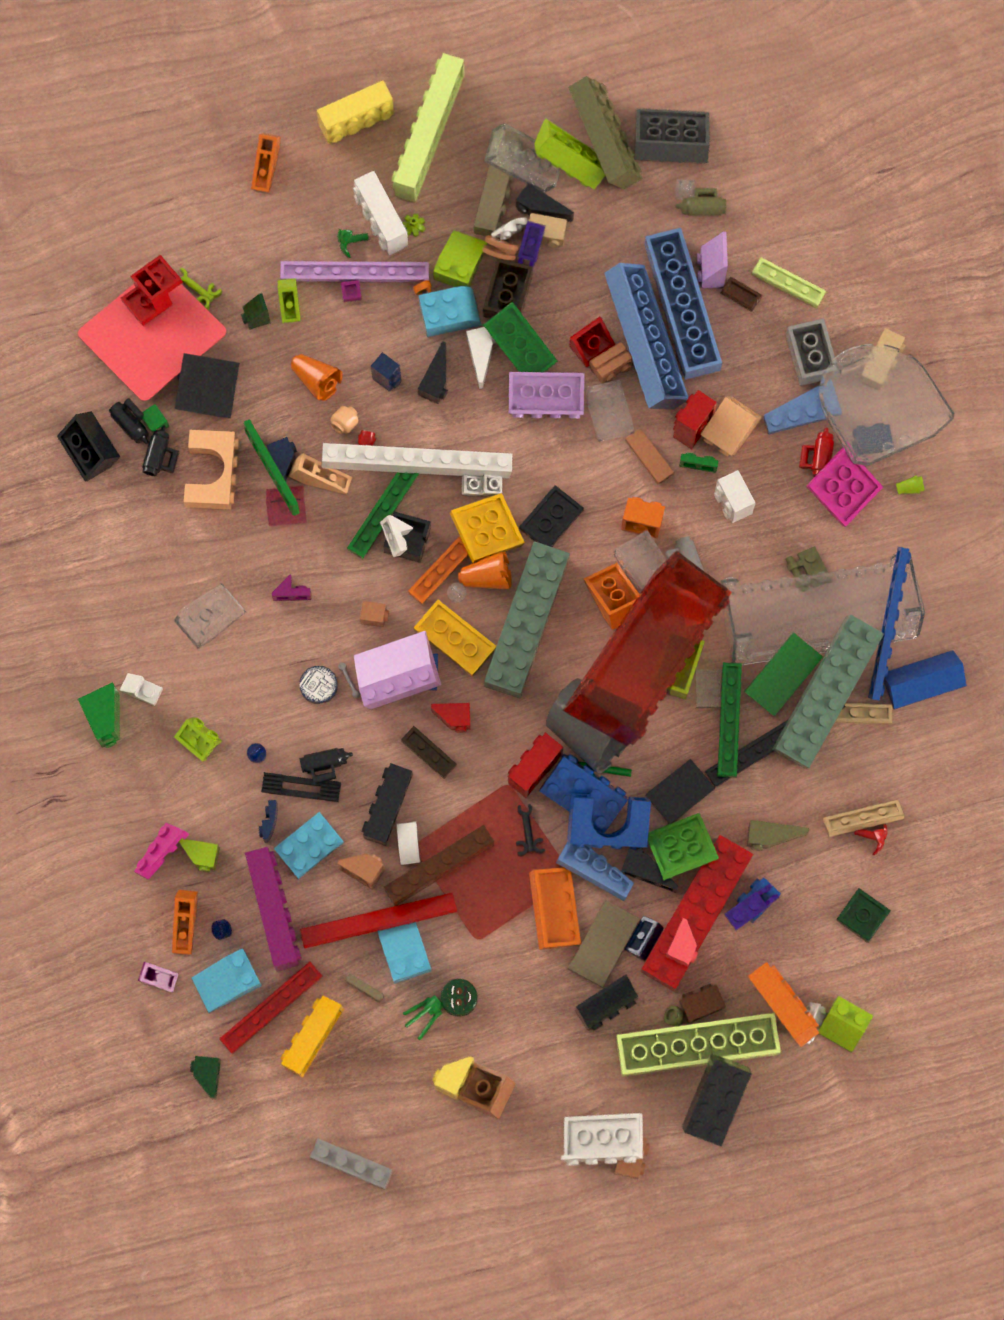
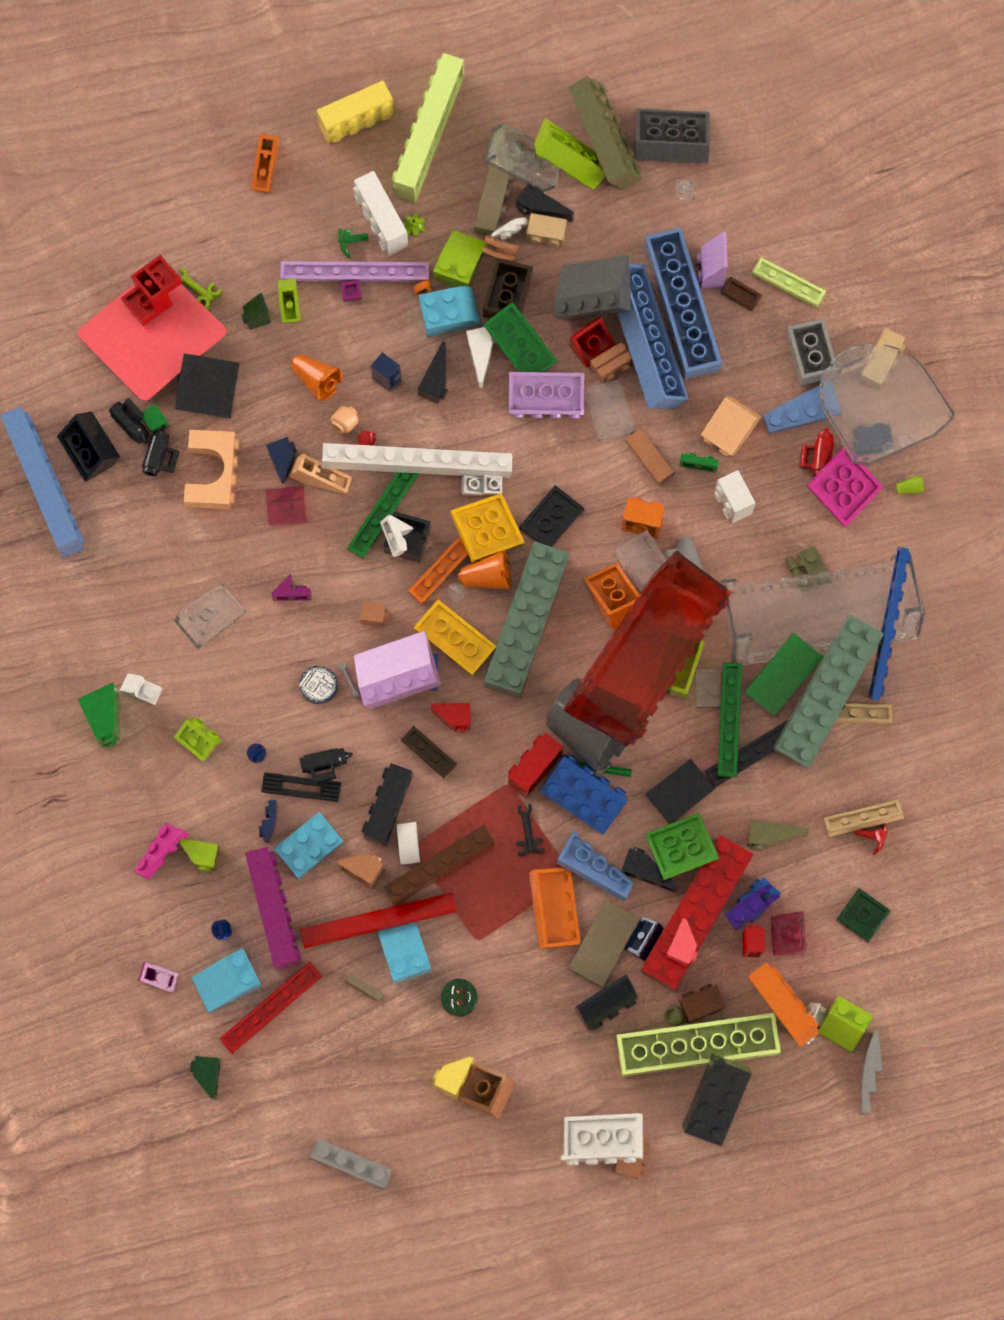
(43, 481): none -> medium blue brick
(184, 921): orange slope -> none
(271, 467): green tile -> none
(312, 1036): yellow slope -> none
(432, 1006): green plant -> none
(531, 242): dark purple hinge -> none
(593, 289): none -> dark grey slope
(632, 834): blue arch -> none
(693, 418): red brick -> none
(703, 205): olive piece -> none
(753, 941): none -> red brick
(788, 934): none -> clear pink slope
(871, 1065): none -> light grey slope
(925, 679): blue slope -> none

